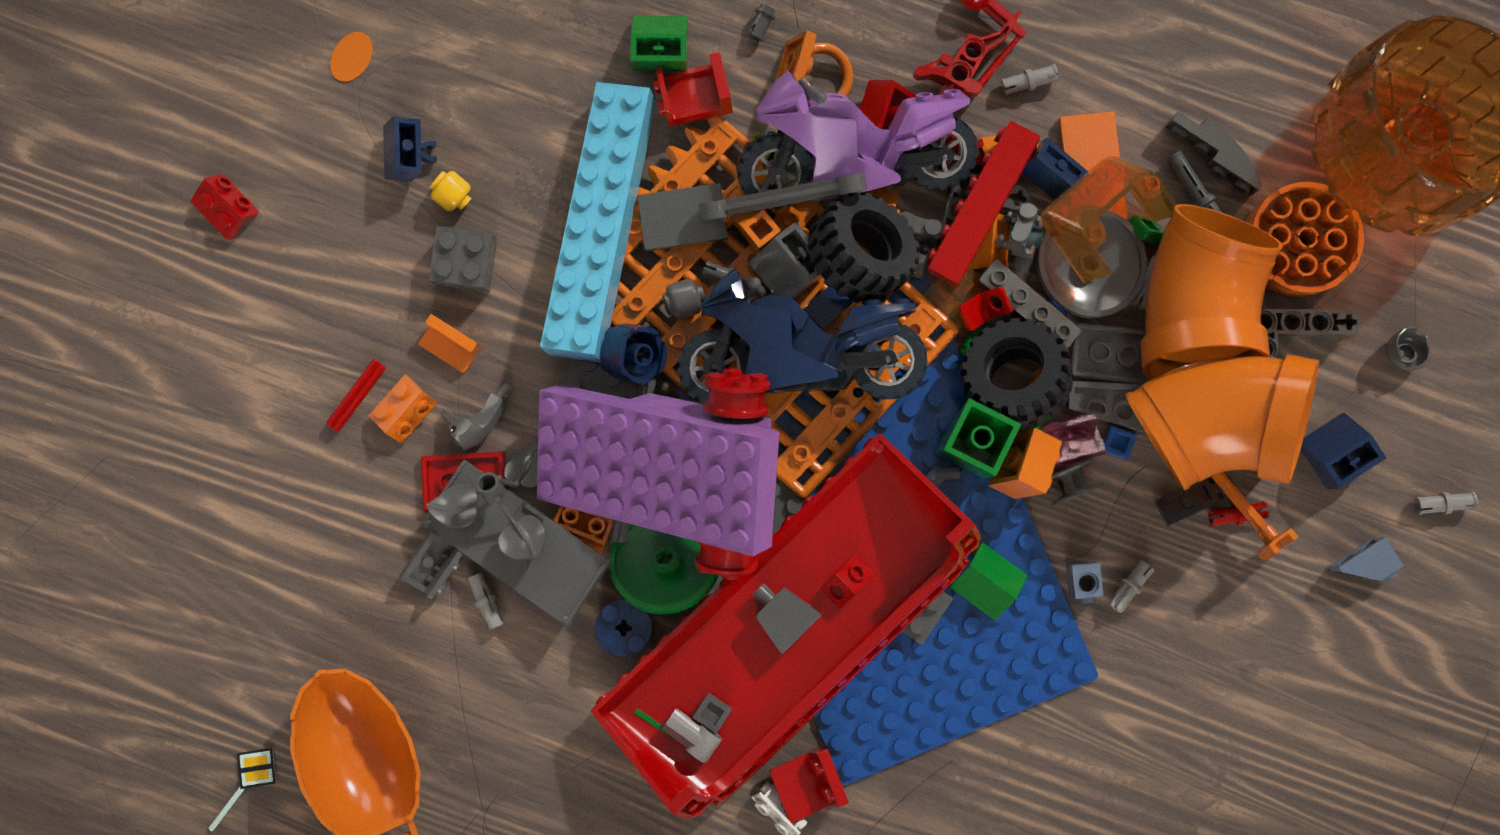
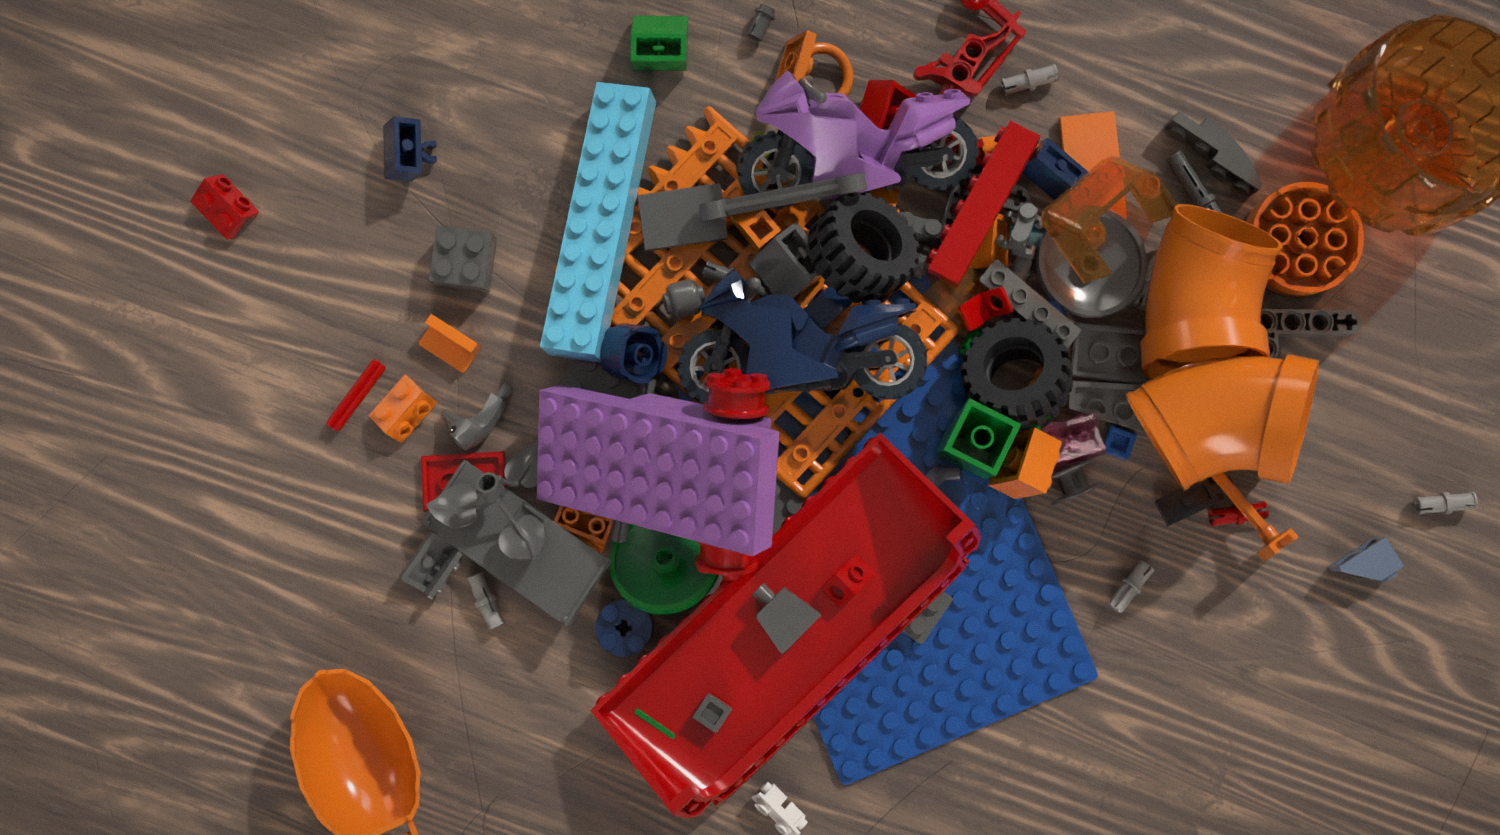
(255, 770): piece -> none
(351, 56): orange sticker -> none
(450, 191): yellow head -> none
(693, 93): red panel -> none
(697, 738): light grey piece -> none
(808, 784): red bracket -> none
(989, 582): green slope -> none
(1075, 572): sand blue brick -> none
(1146, 228): green tile -> none
(1341, 451): dark blue slope -> none
(1408, 349): dark grey hair -> none

